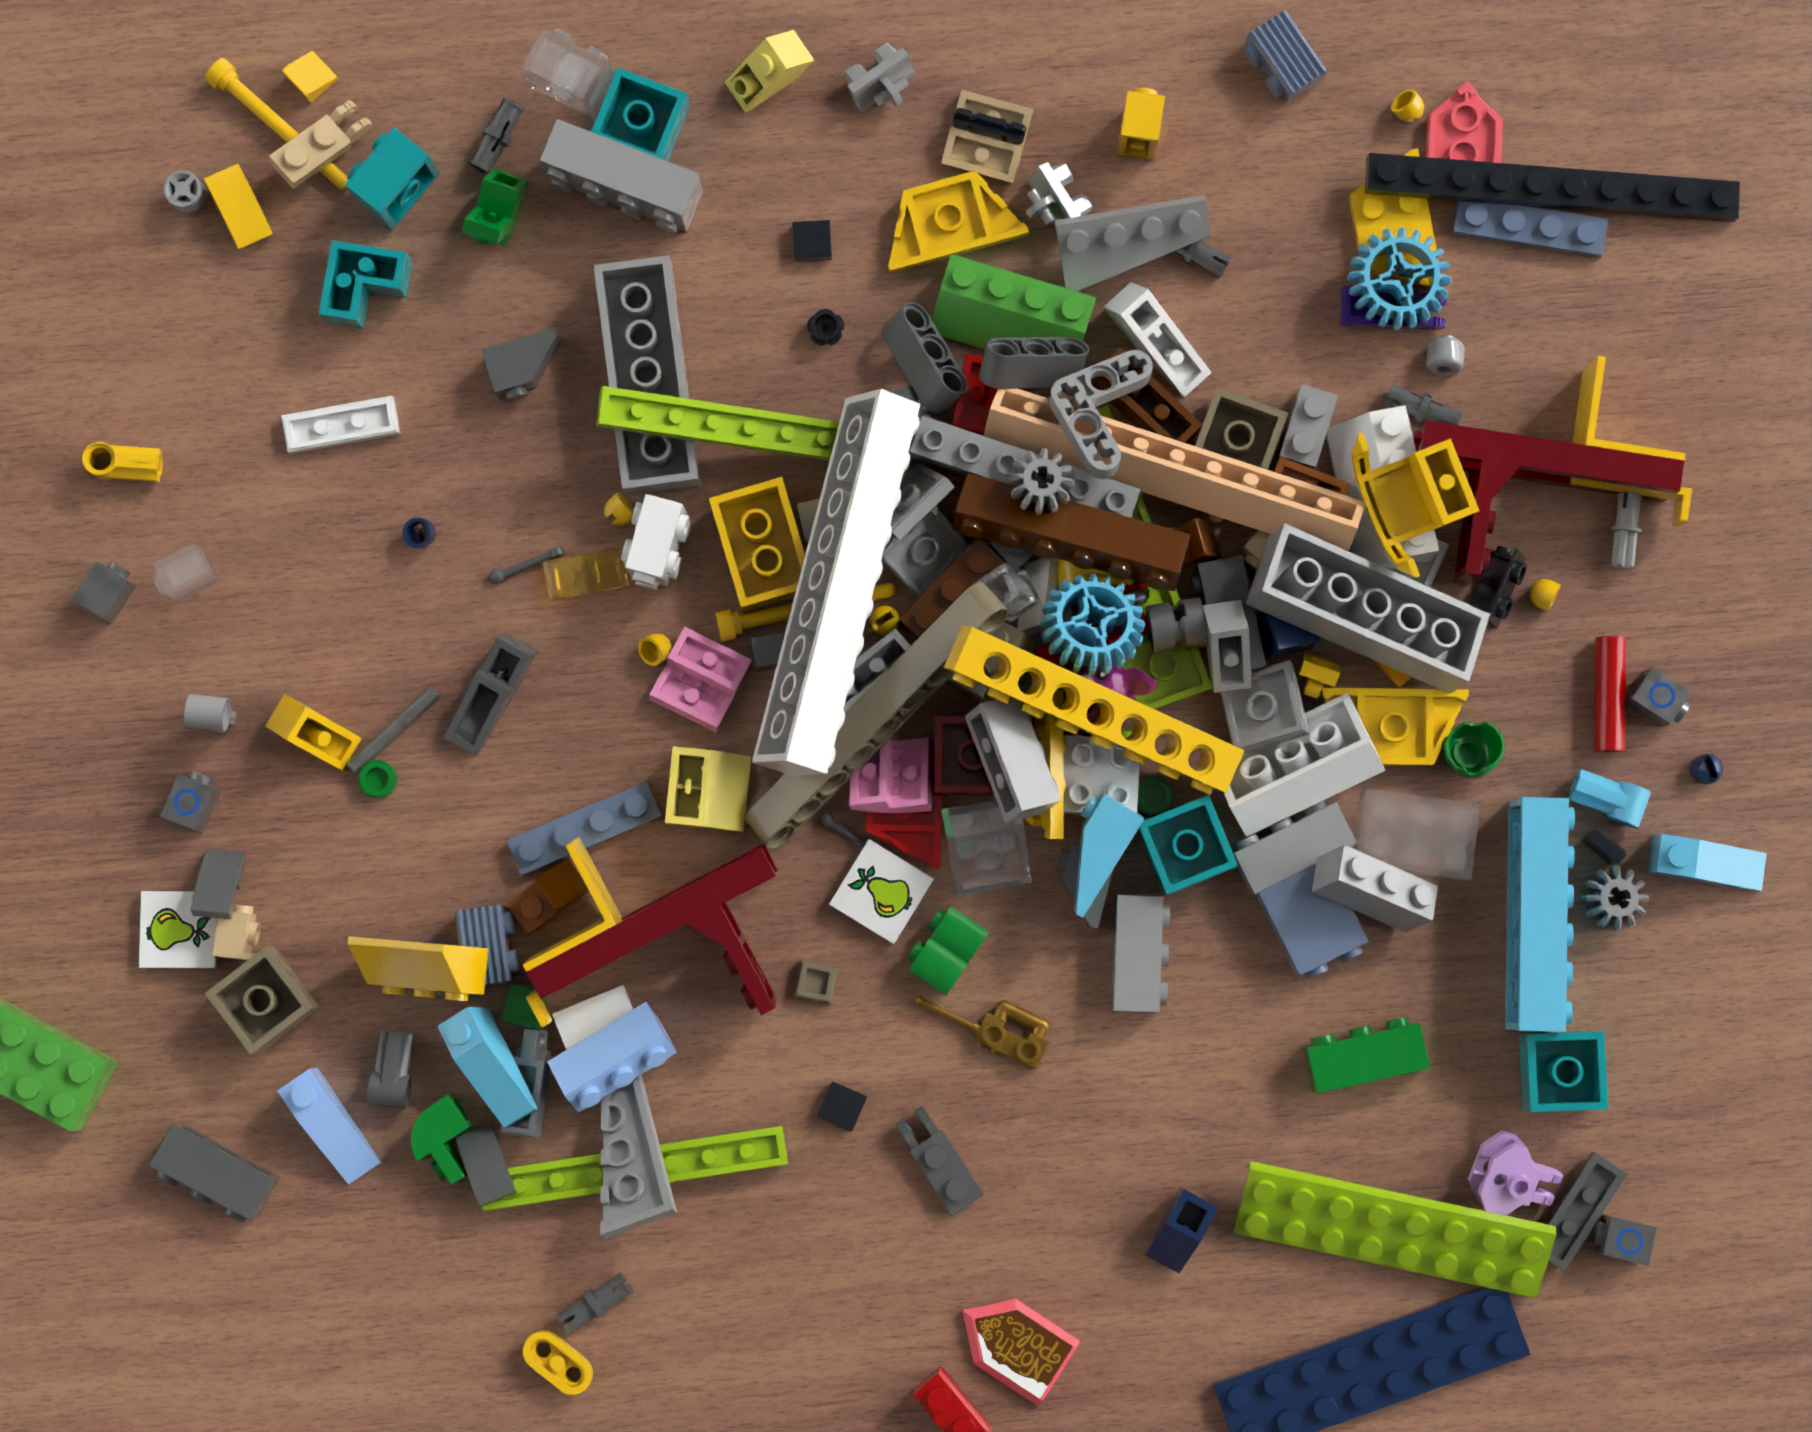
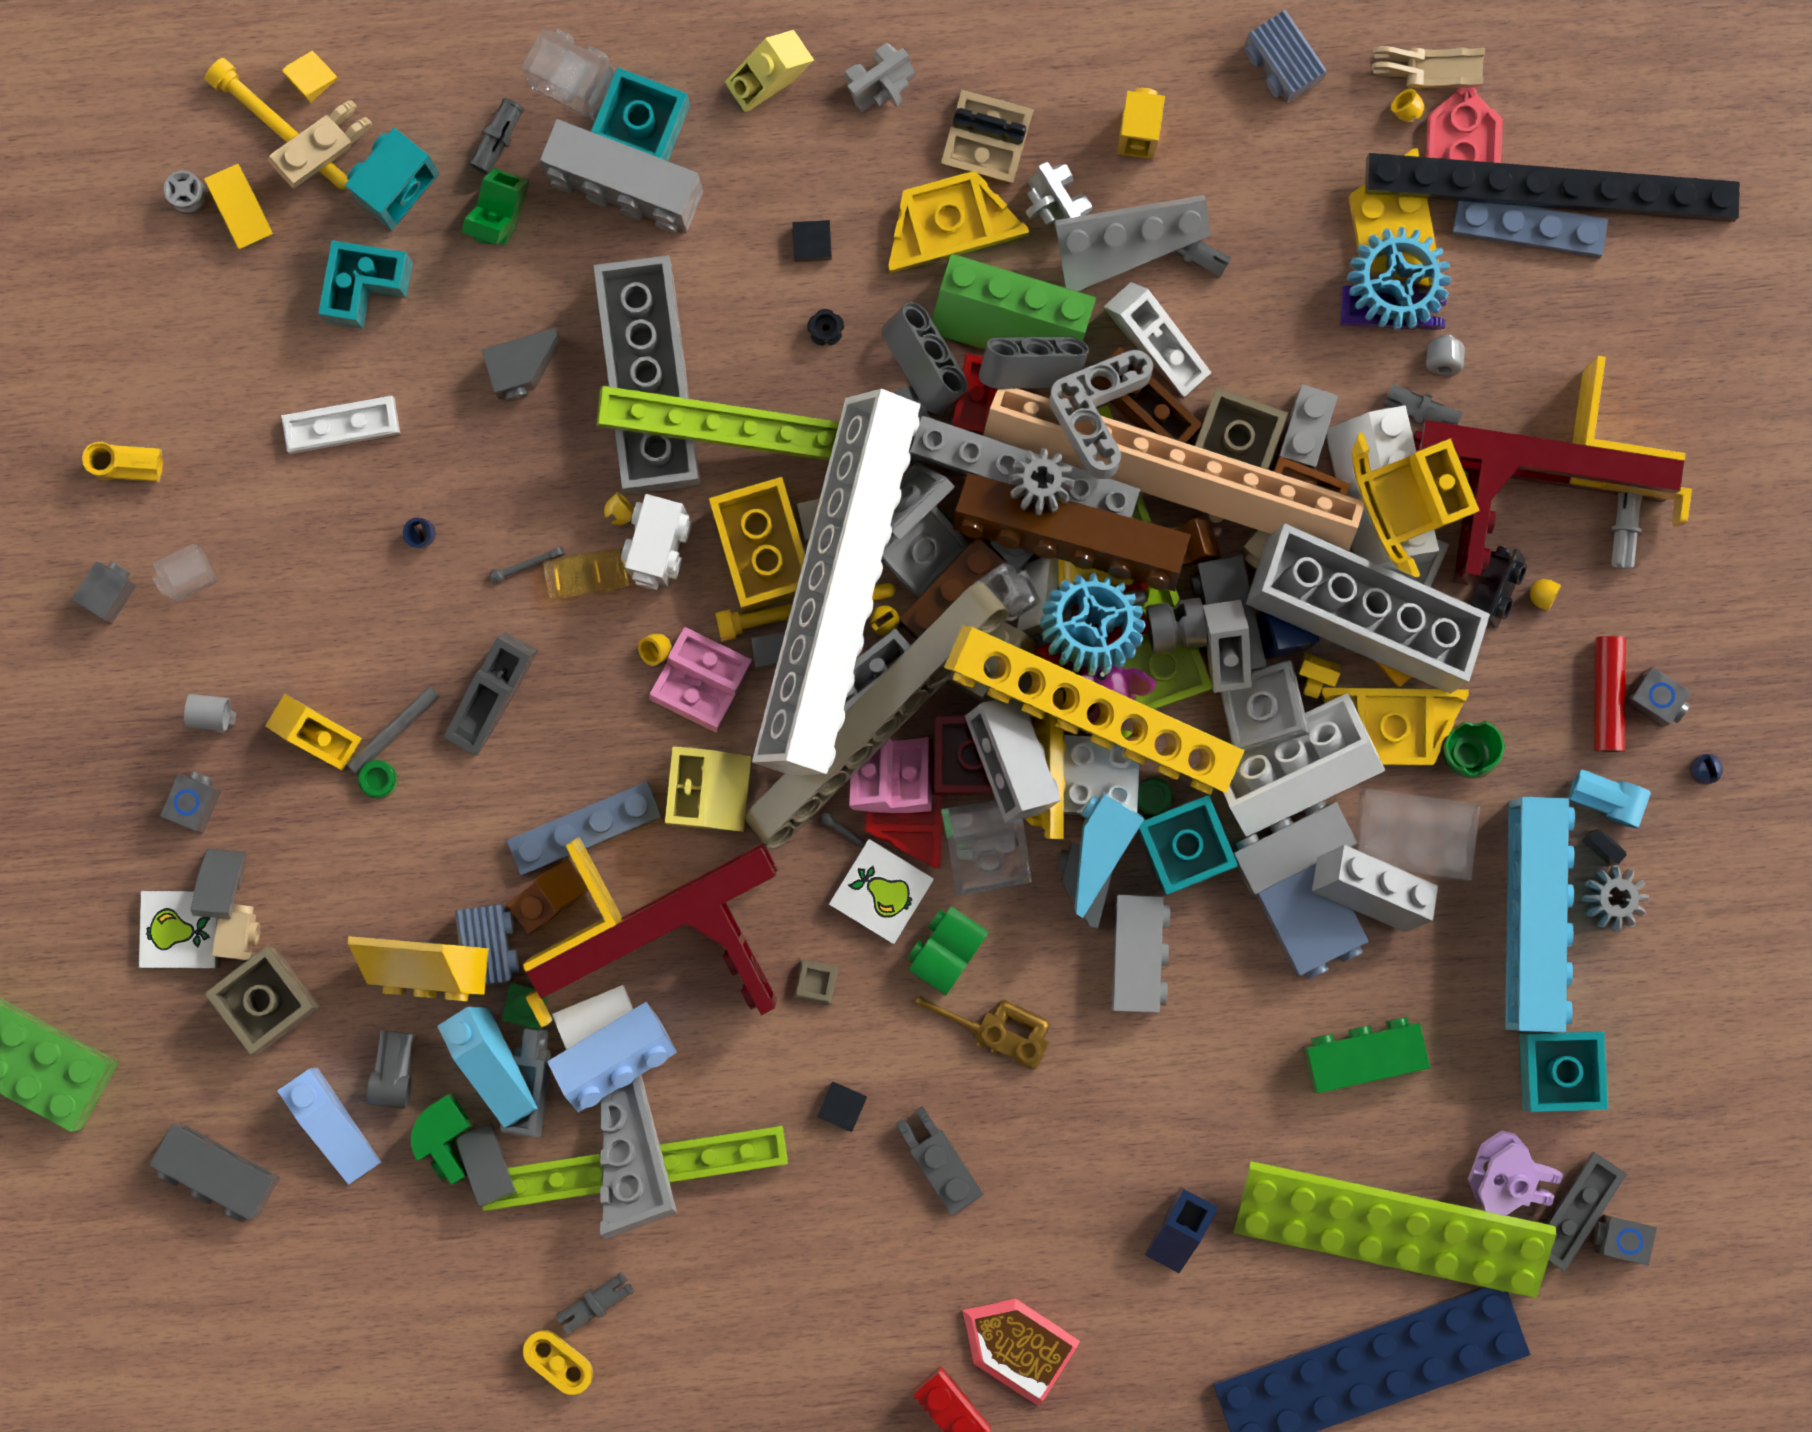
(1431, 67): none -> tan arm
(1706, 862): slope -> none

